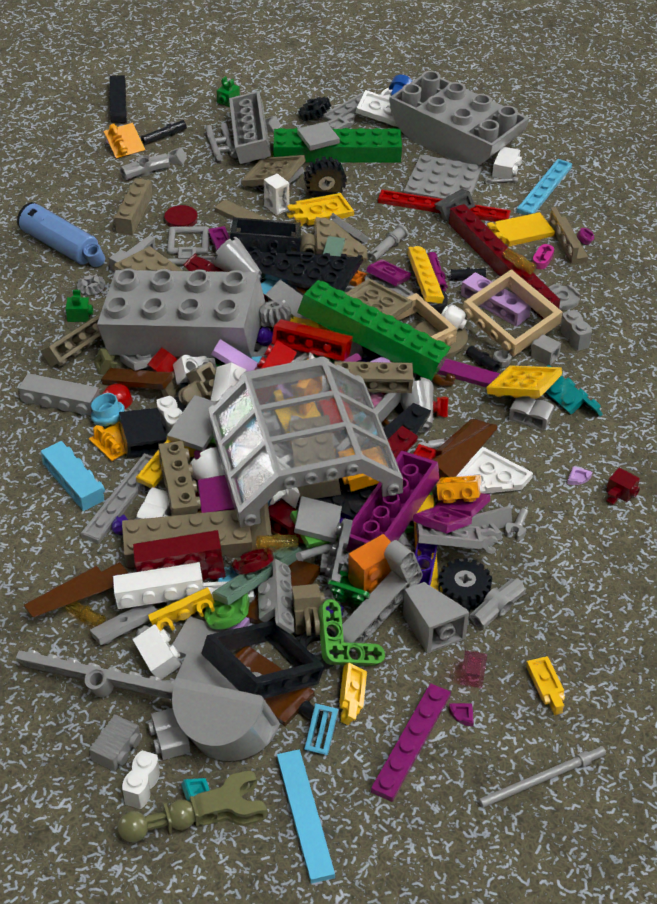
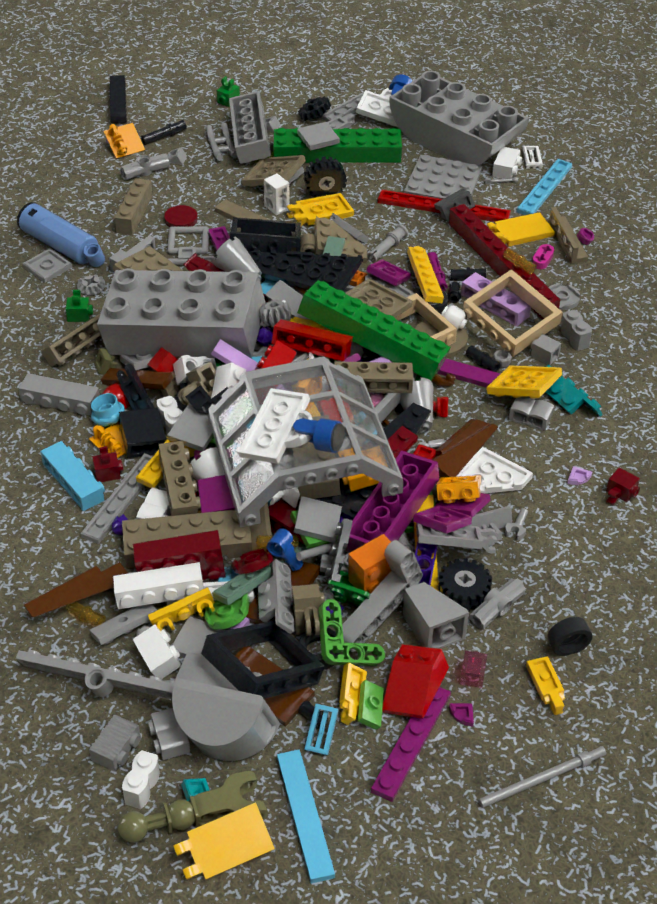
(47, 265): none -> light grey tile
(107, 465): none -> dark red brick
(134, 389): none -> black hinge
(202, 401): none -> black tile
(226, 842): none -> yellow tile
(281, 547): none -> blue pin
(286, 424): none -> white plate
(370, 704): none -> bright green plate
(414, 680): none -> red slope
(454, 292): none -> black pin
(533, 164): none -> white tile
(560, 635): none -> black tyre

